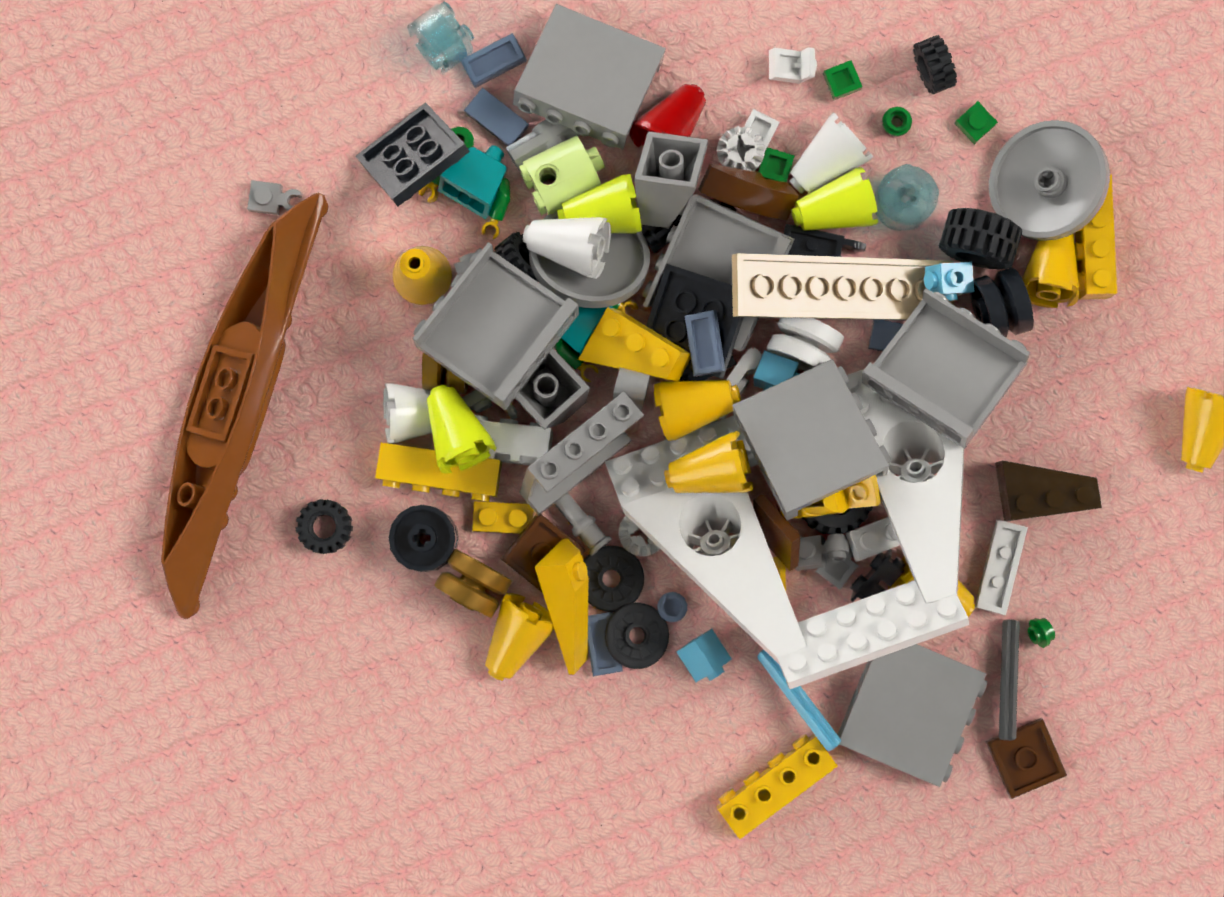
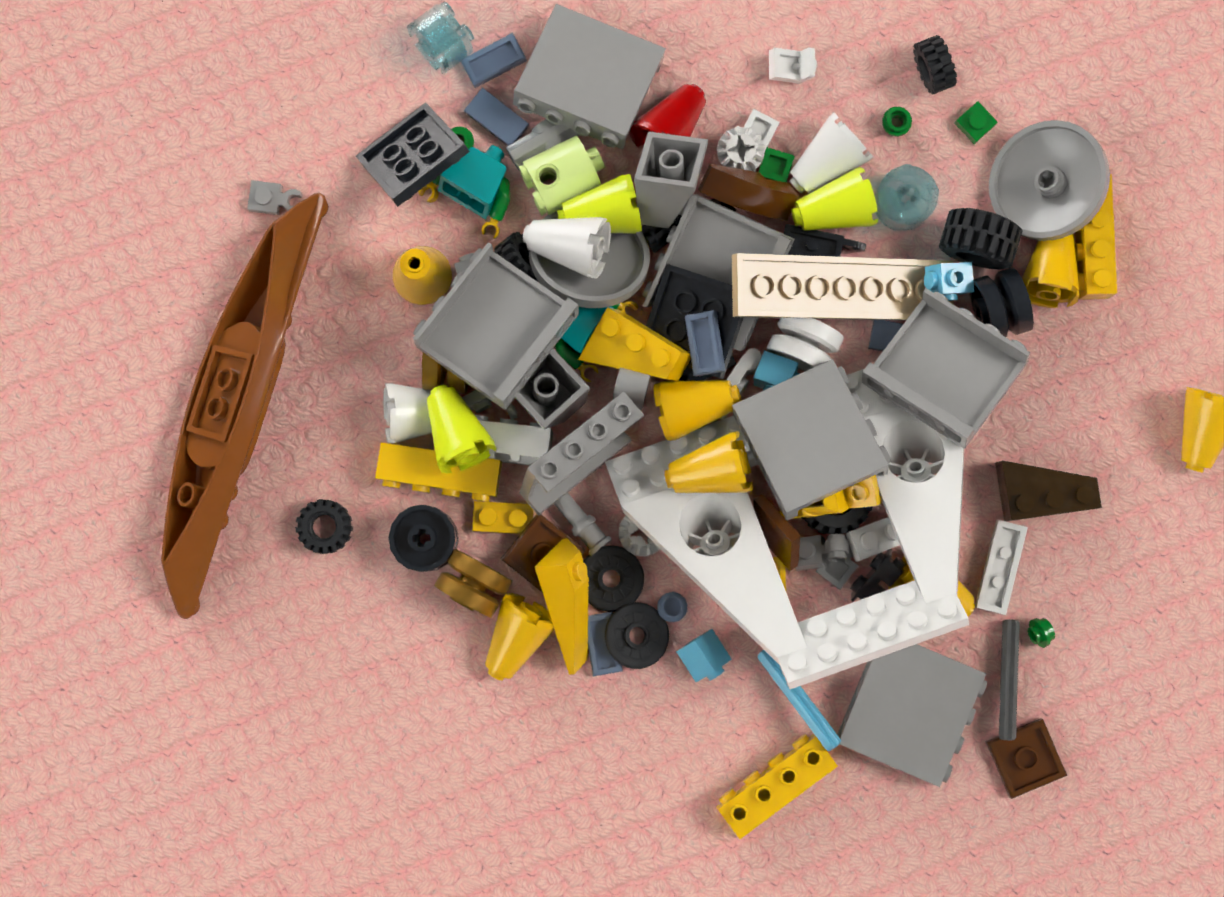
(842, 80): green plate -> none

